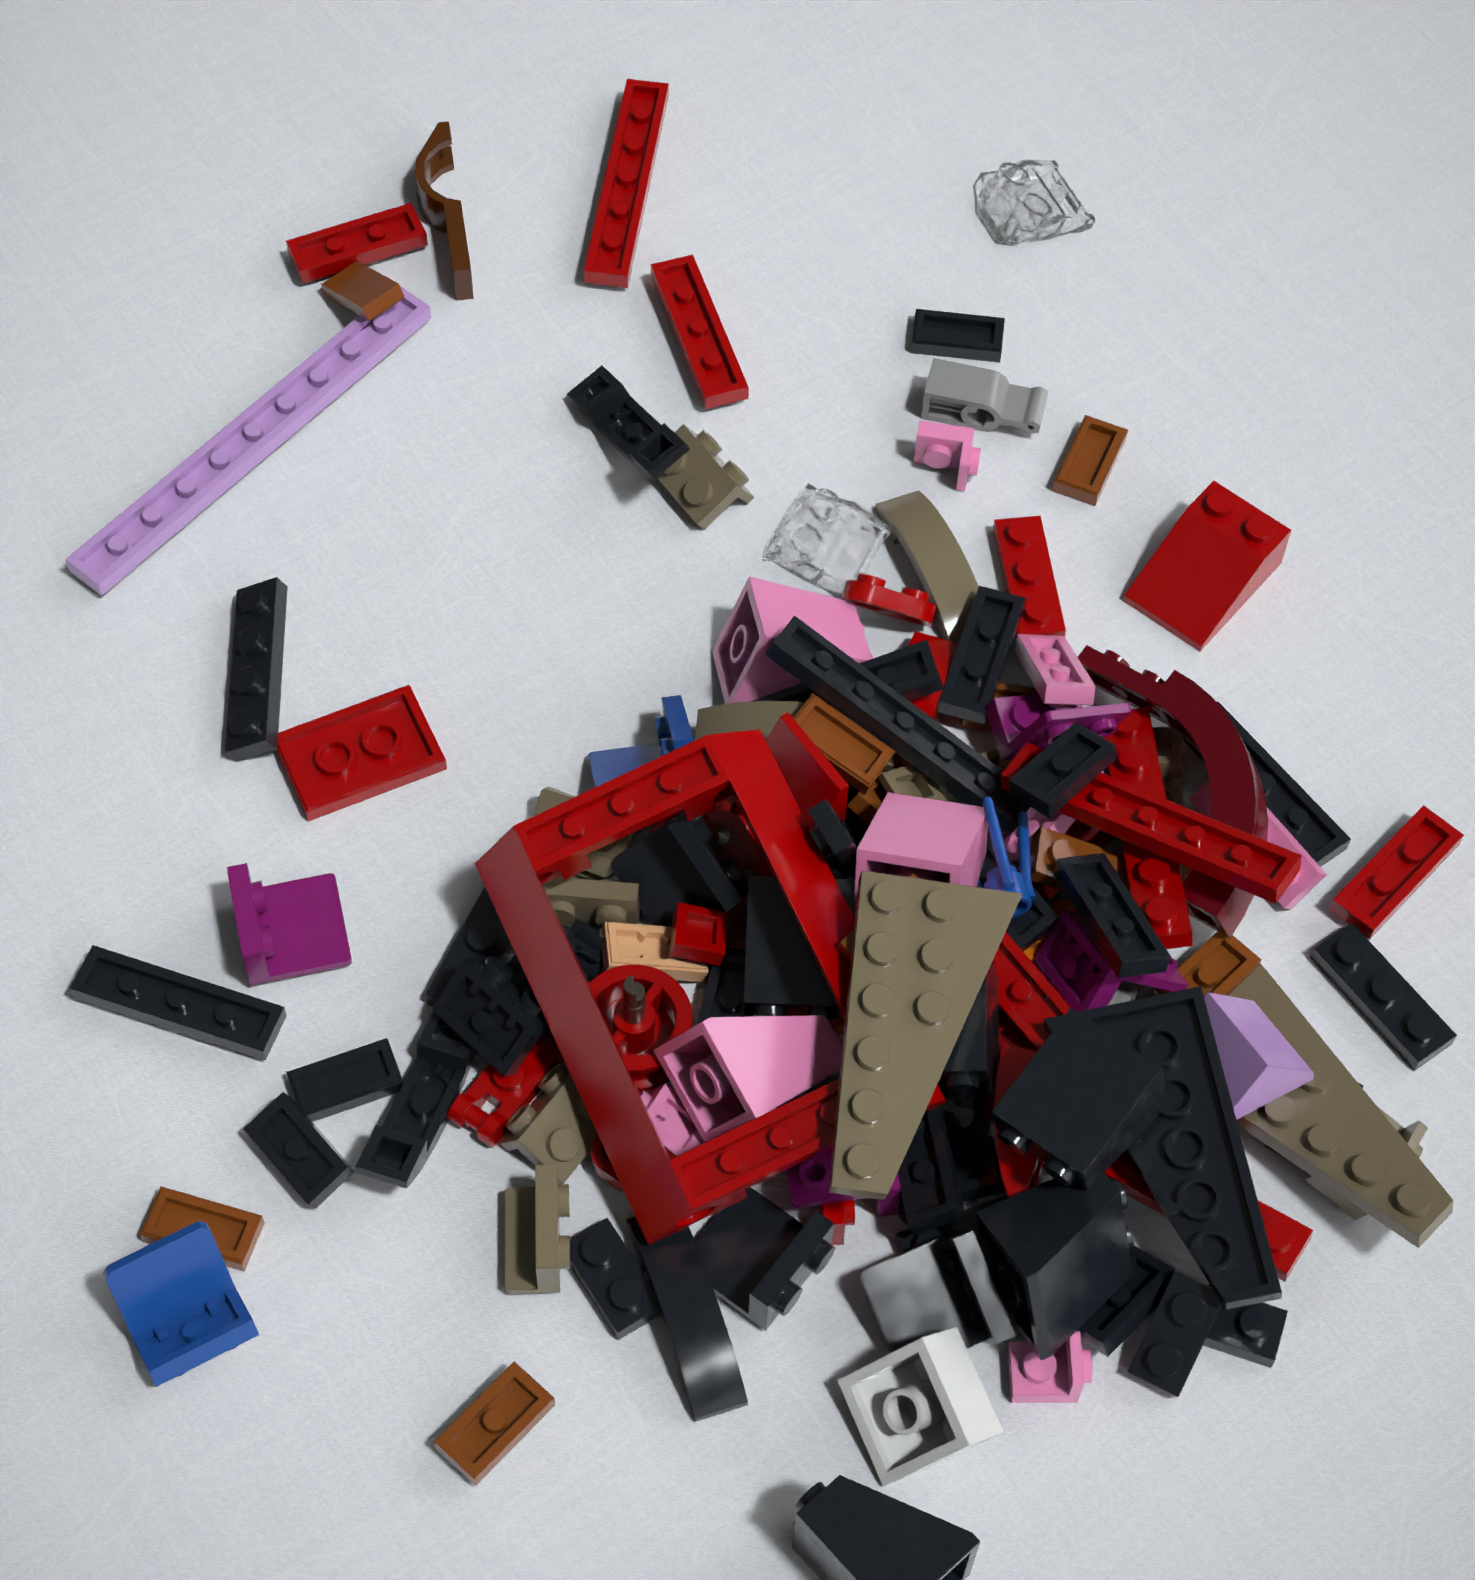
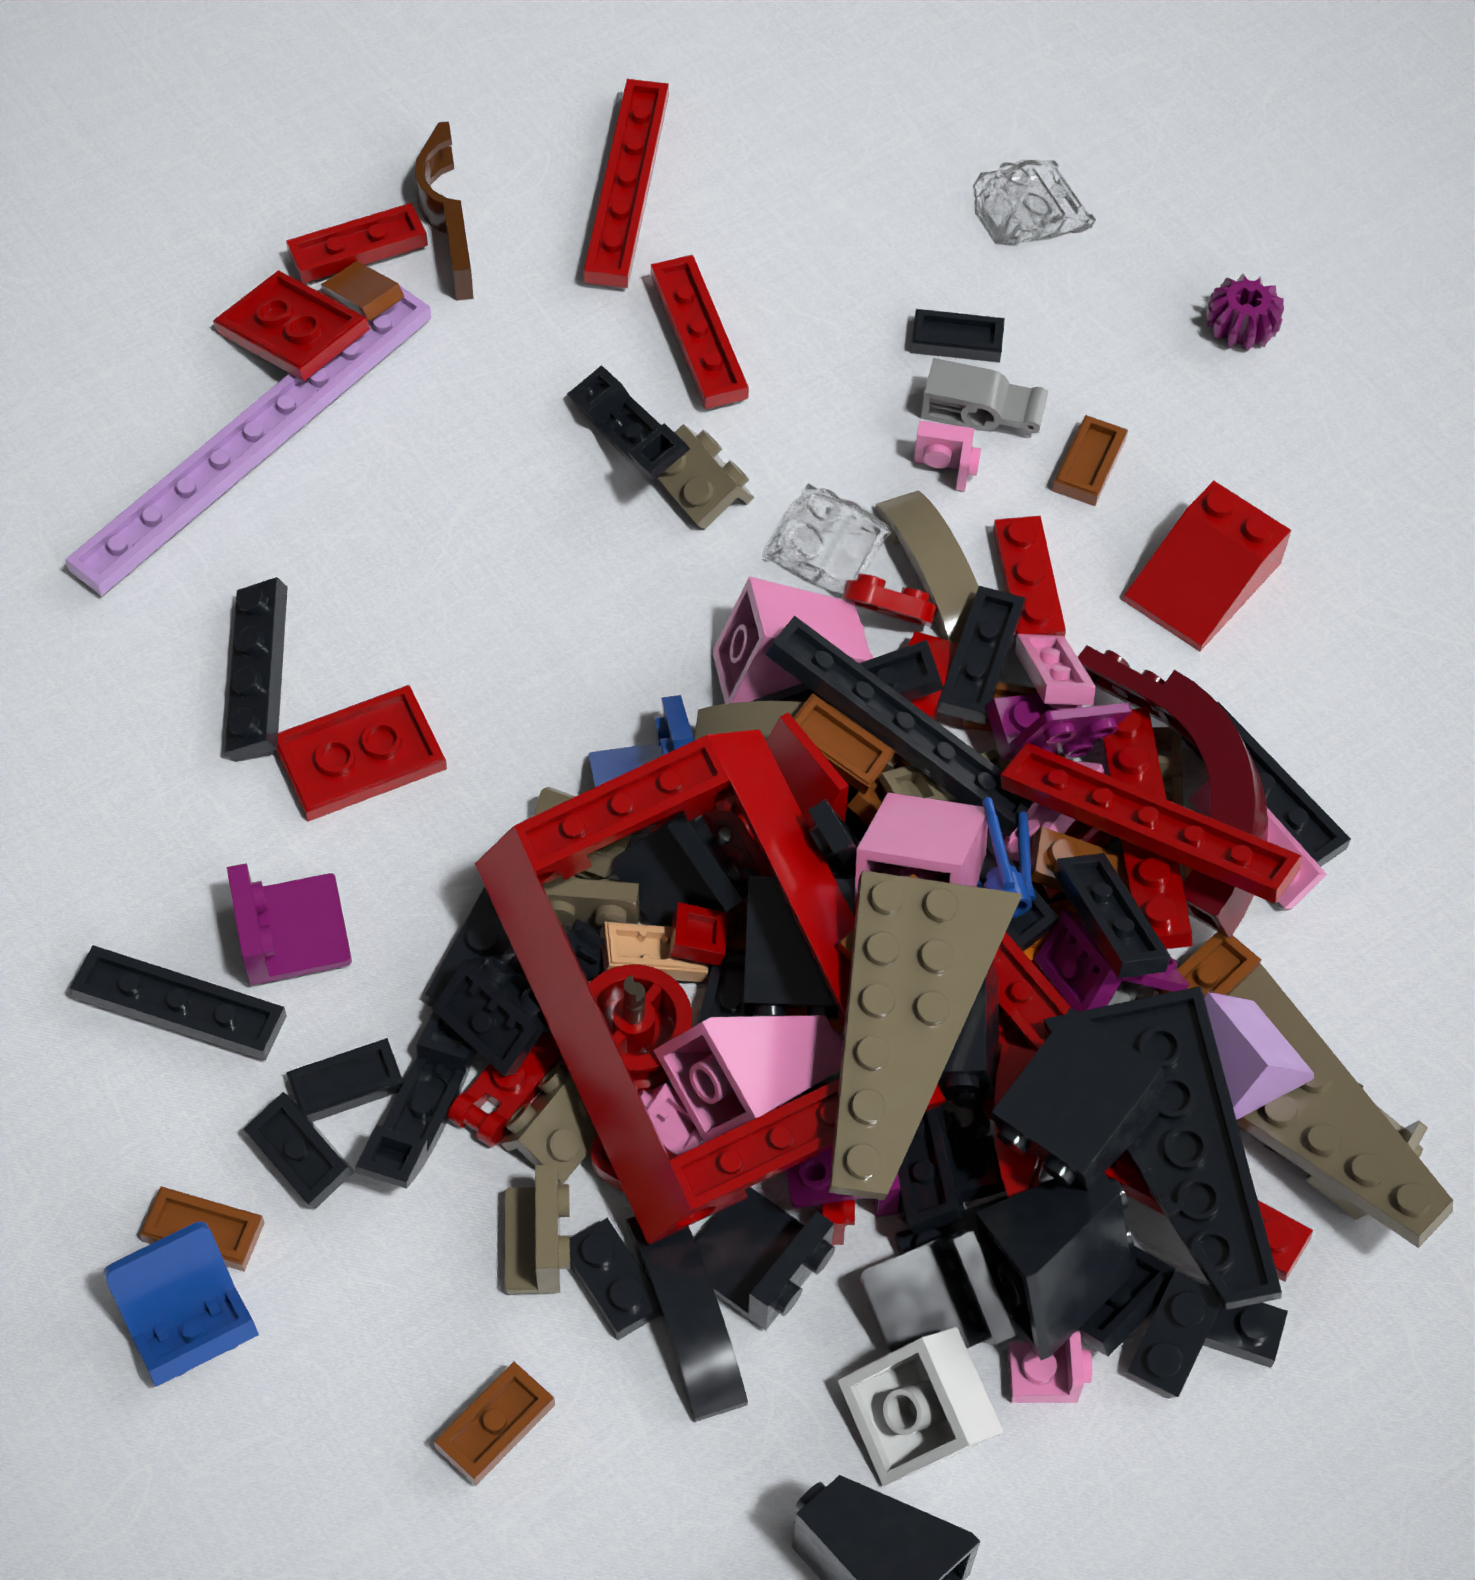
(291, 325): none -> red tile
(1062, 770): black plate -> none
(1245, 312): none -> magenta gear
(1383, 996): black plate -> none
(1396, 872): red plate -> none

